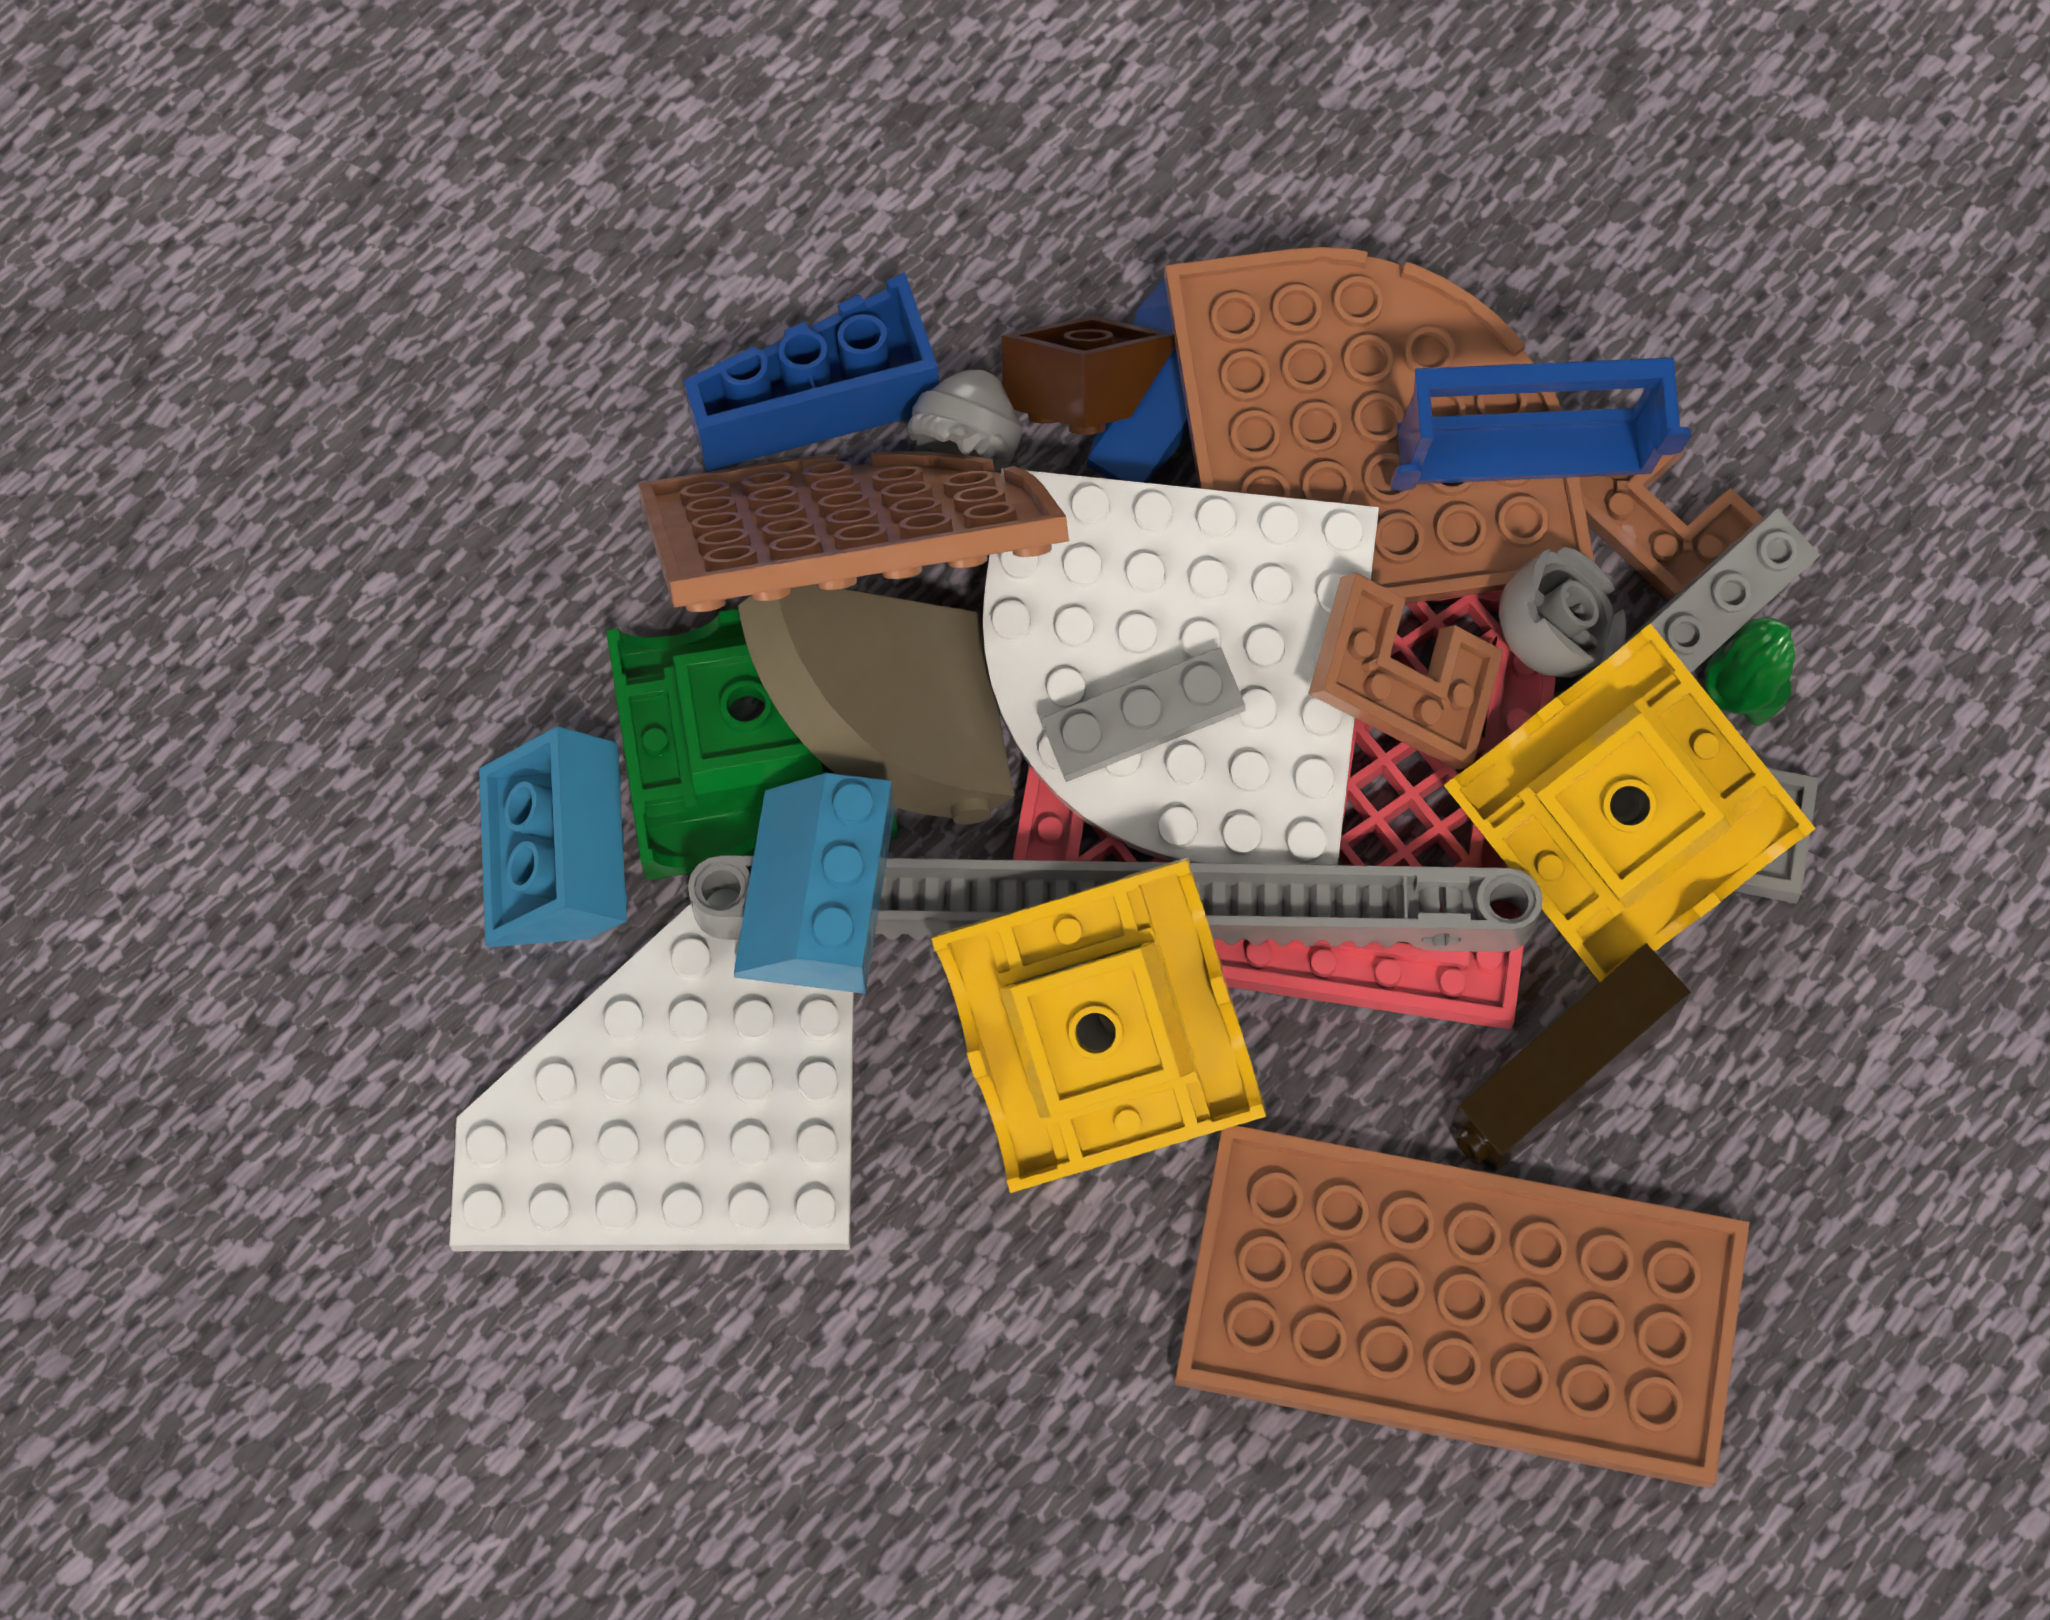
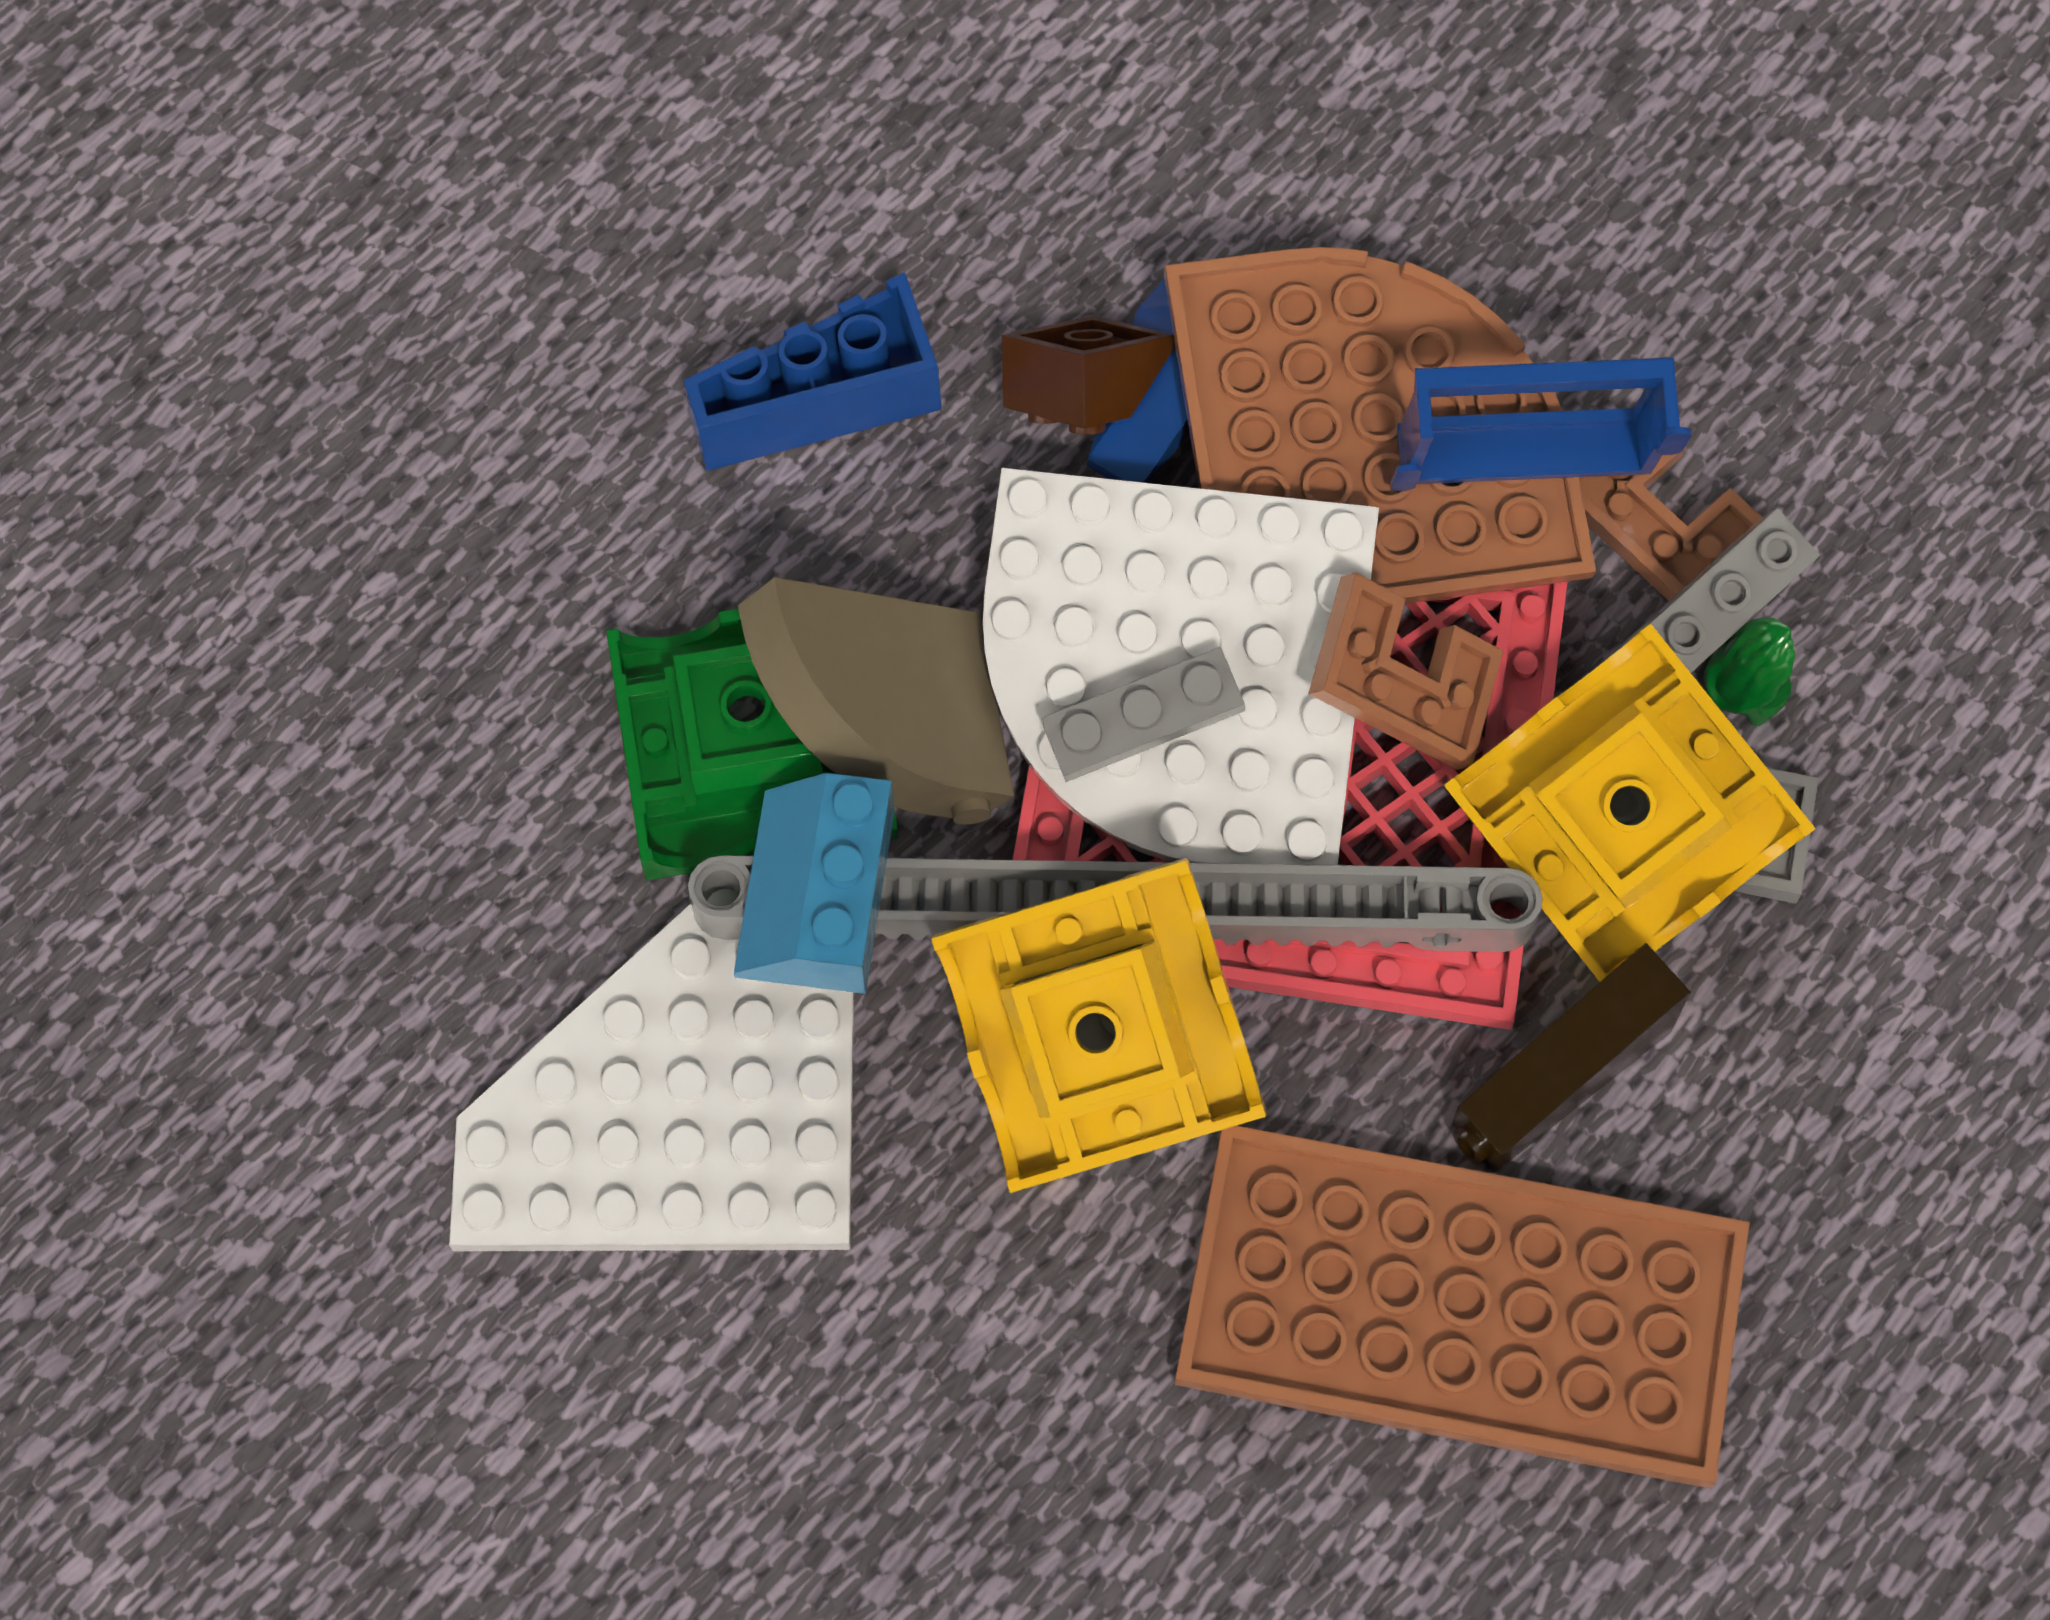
(552, 840): dark azure slope -> none
(836, 521): nougat plate -> none
(967, 417): light grey hair -> none
(1560, 614): light grey cylinder -> none

